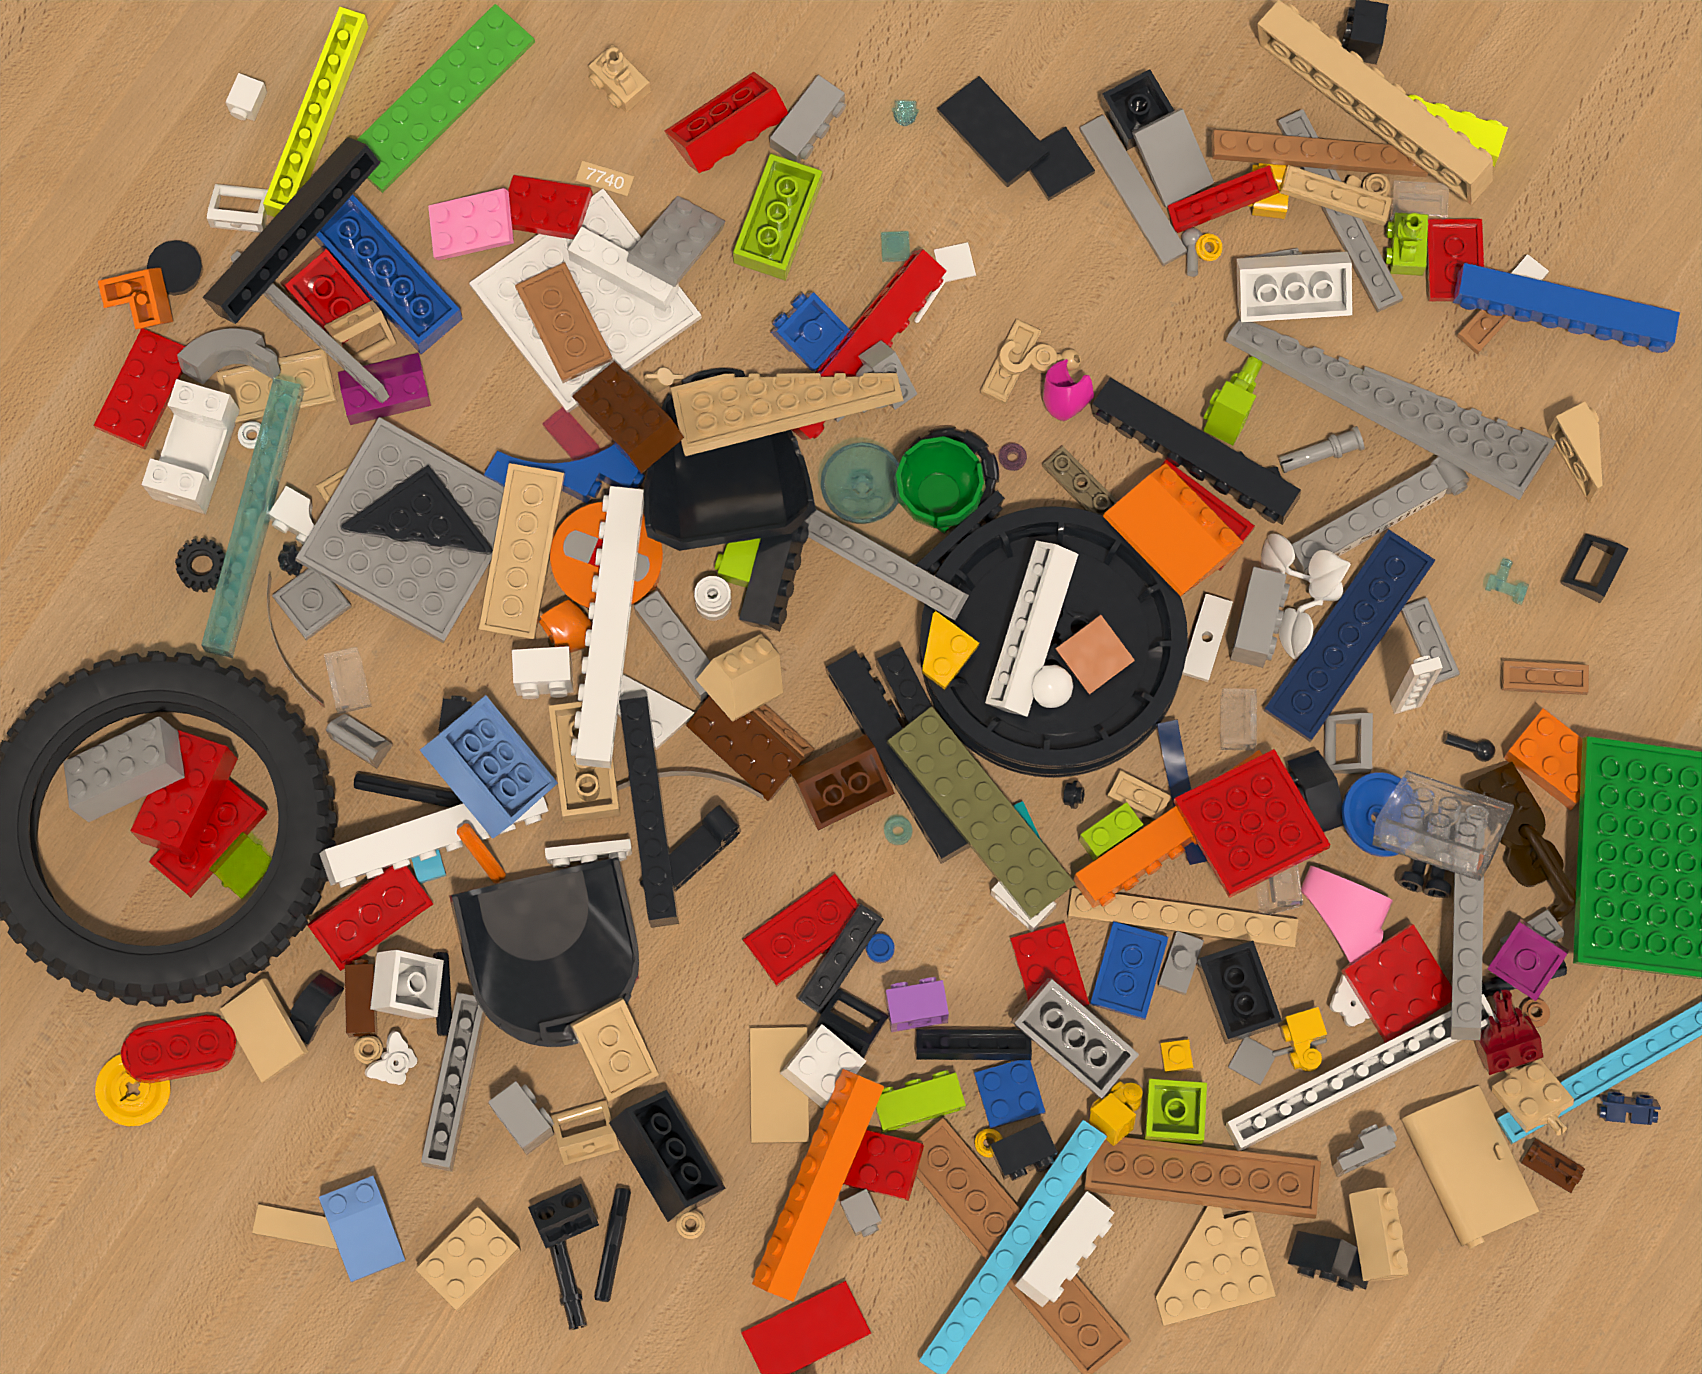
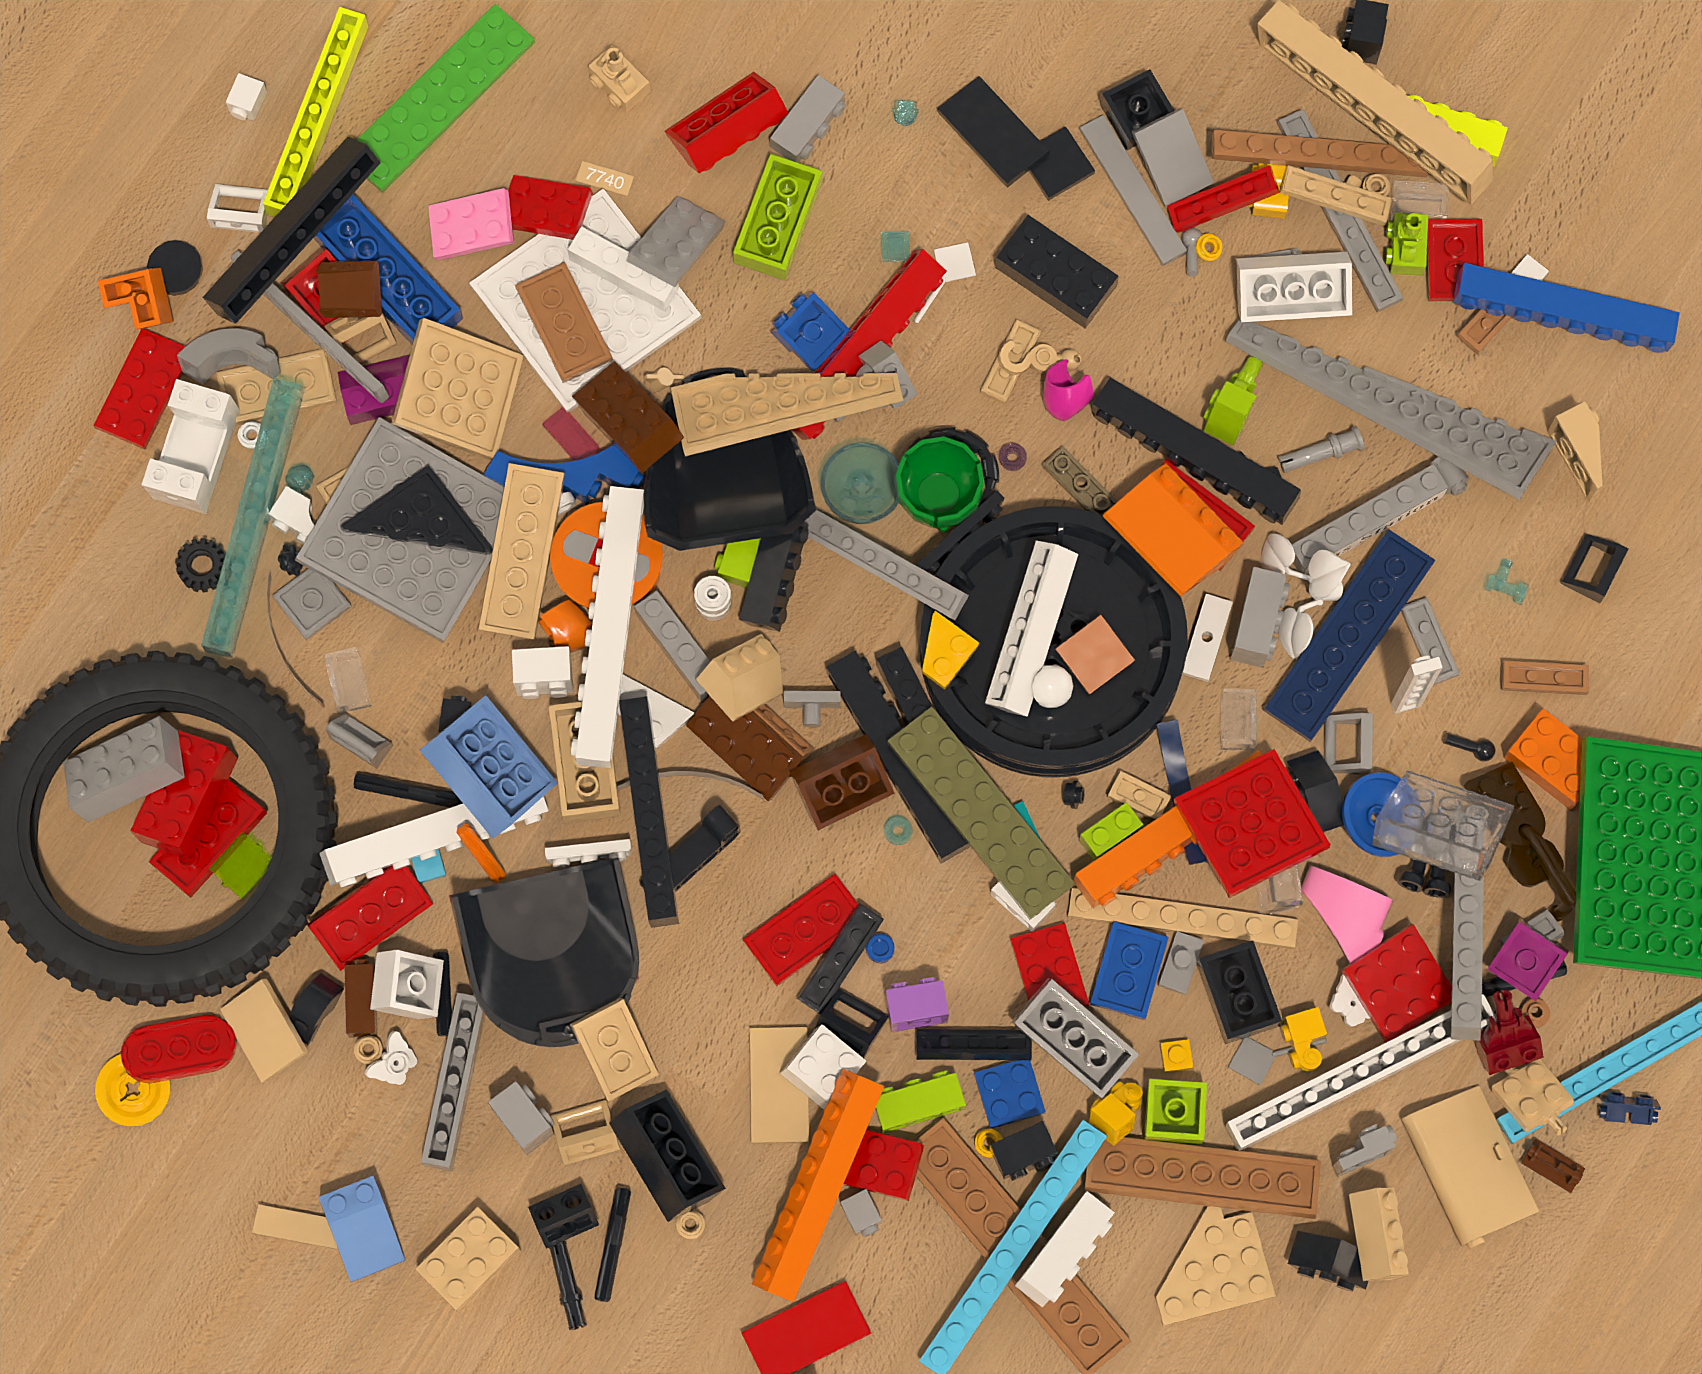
(299, 478): none -> clear light blue plate
(349, 289): none -> reddish brown slope
(457, 389): none -> tan plate
(566, 503): none -> white tile
(812, 703): none -> light grey tile
(1056, 271): none -> black brick

